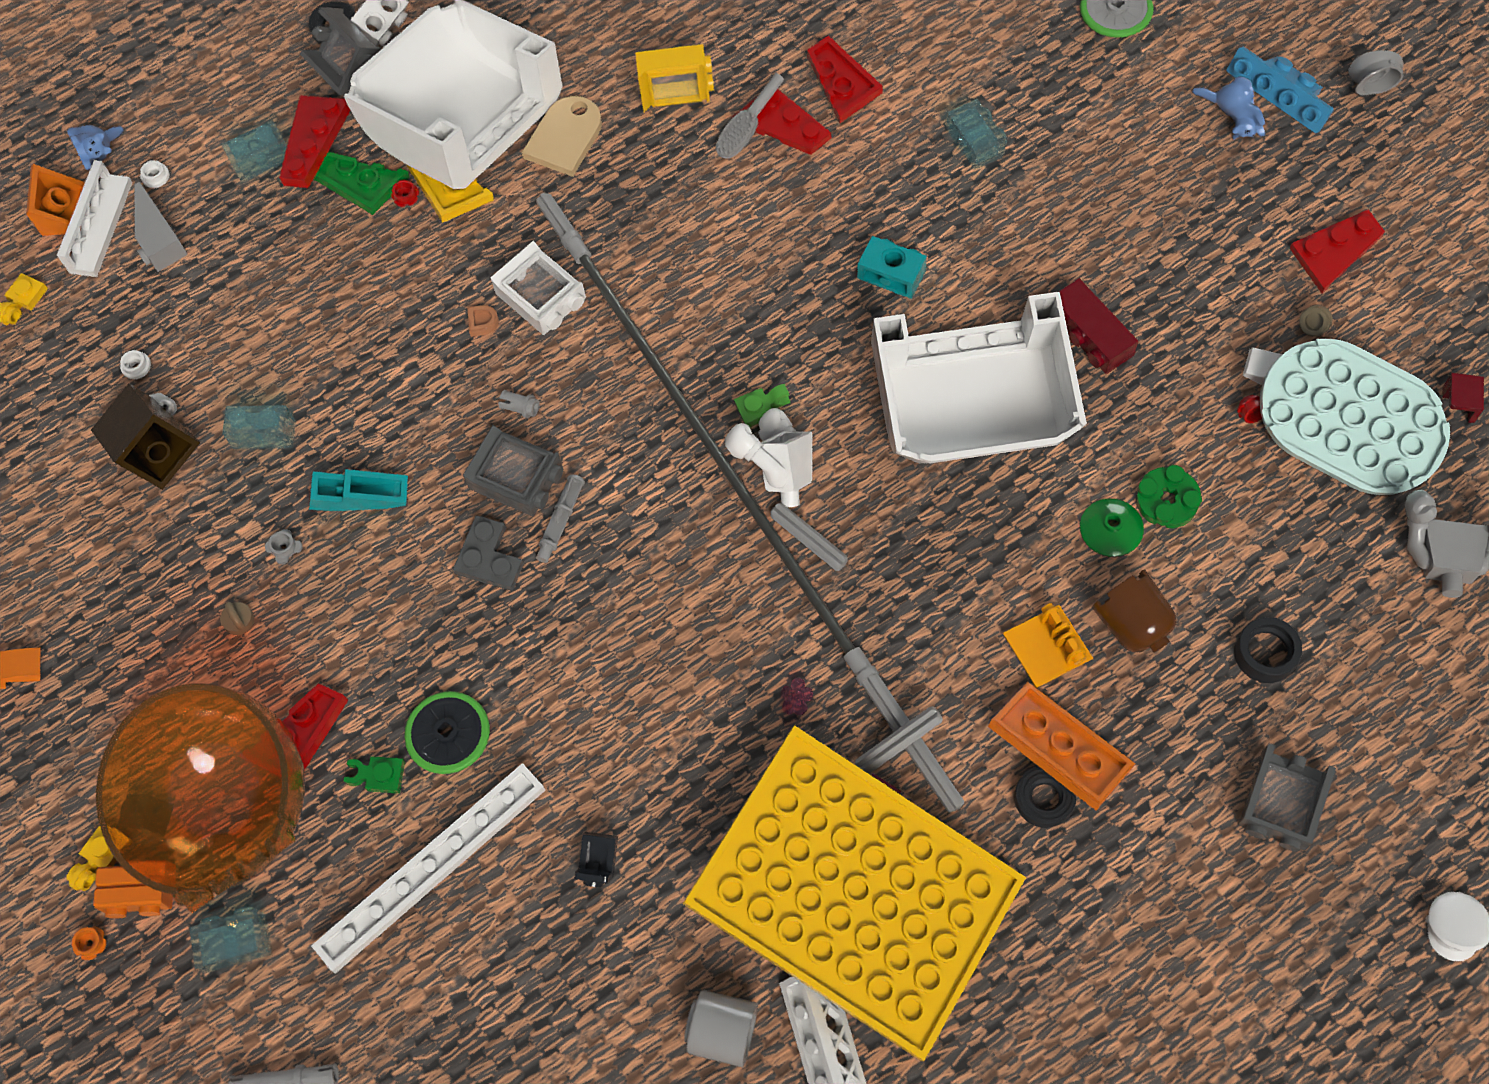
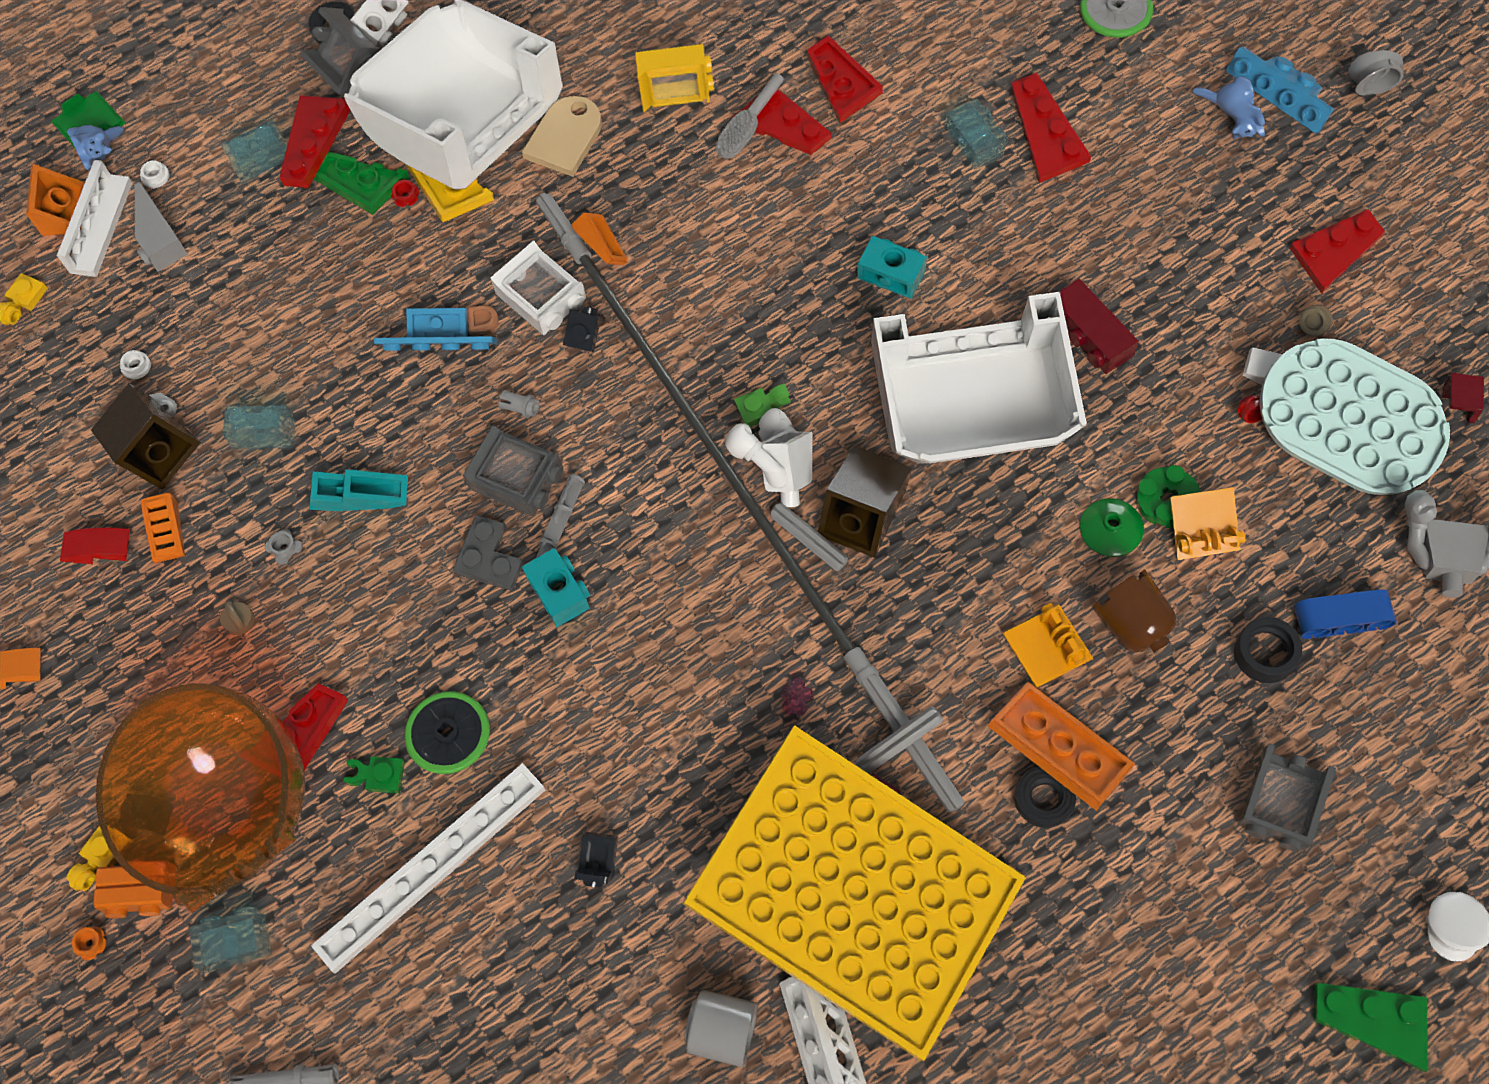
(86, 111): none -> green piece
(91, 543): none -> red slope
(157, 509): none -> orange slope
(436, 327): none -> dark azure bracket
(544, 574): none -> teal brick
(583, 328): none -> black bracket
(599, 237): none -> orange slope
(863, 500): none -> dark brown slope
(1049, 134): none -> red wing
(1205, 523): none -> light orange hinge
(1344, 612): none -> blue beam
(1378, 1018): none -> green wing

